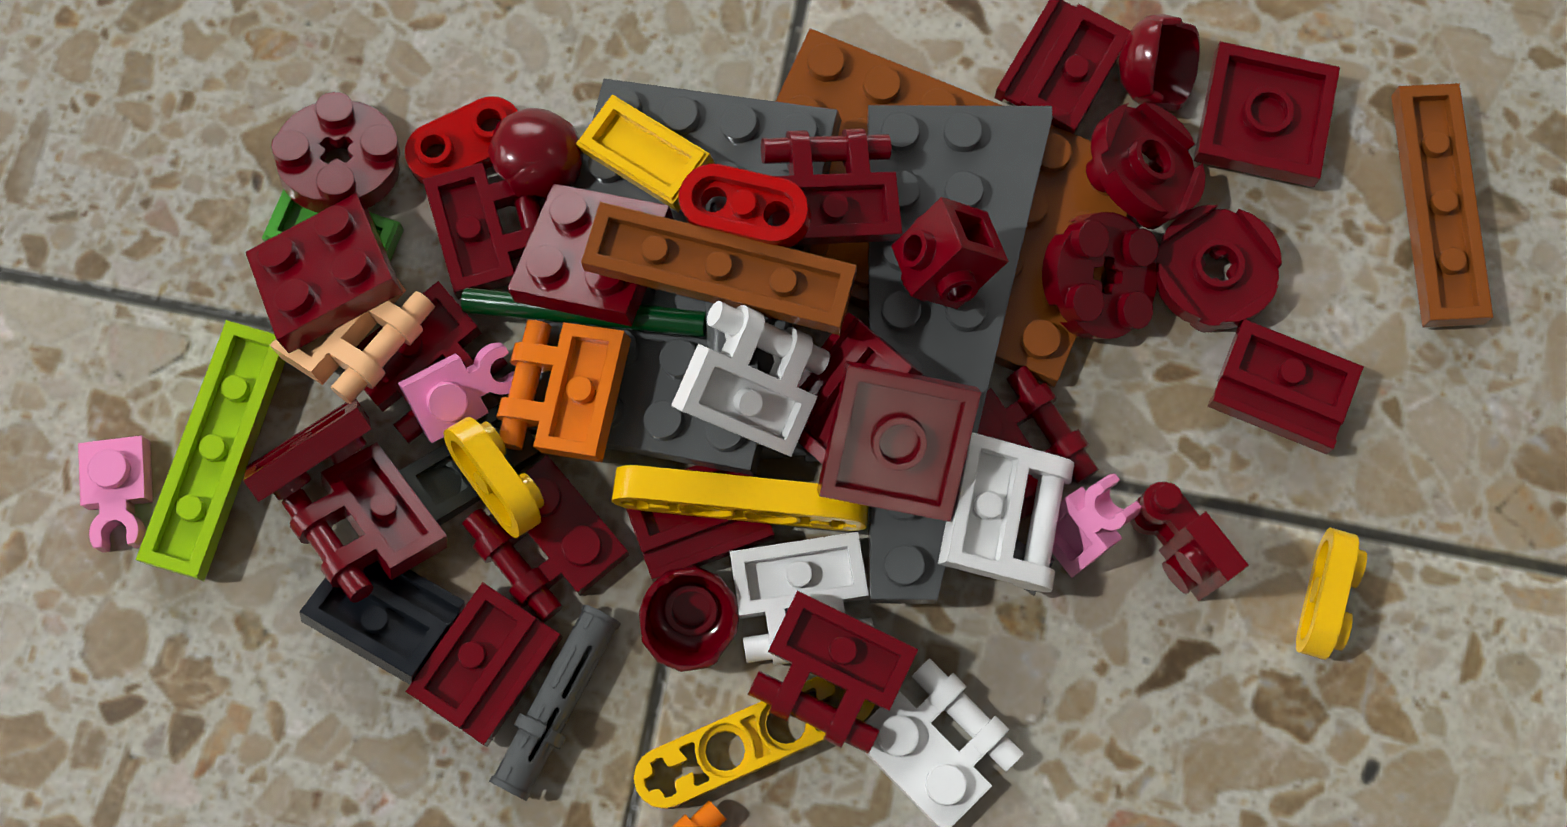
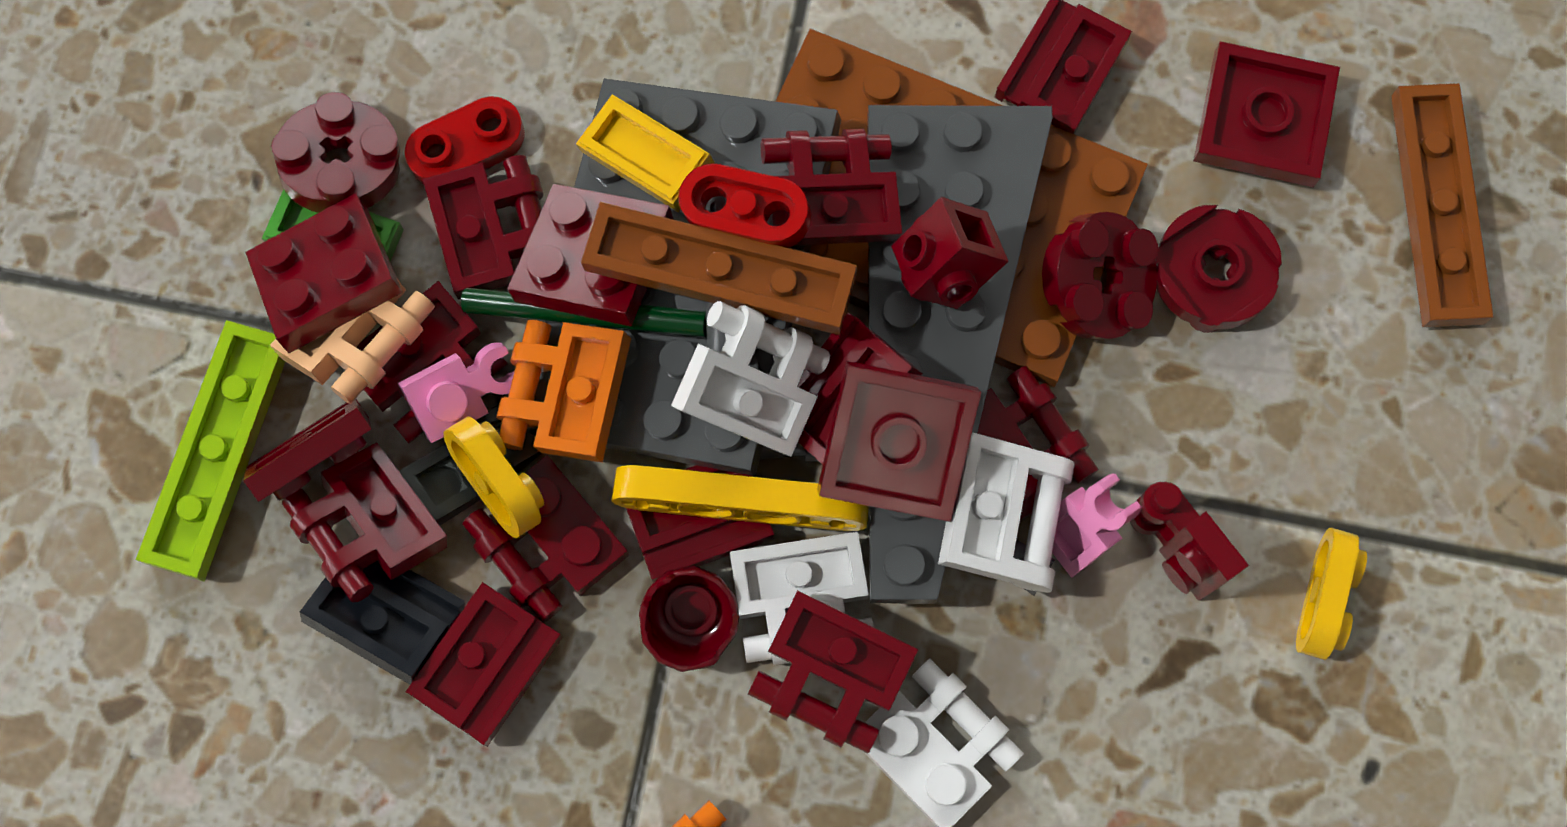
(115, 479): bright pink plate -> none
(535, 151): dark red hair -> none
(554, 703): dark grey pin -> none
(759, 747): yellow beam -> none
(1145, 192): dark red plate -> none
(1160, 61): dark red hair -> none
(1285, 386): dark red plate -> none

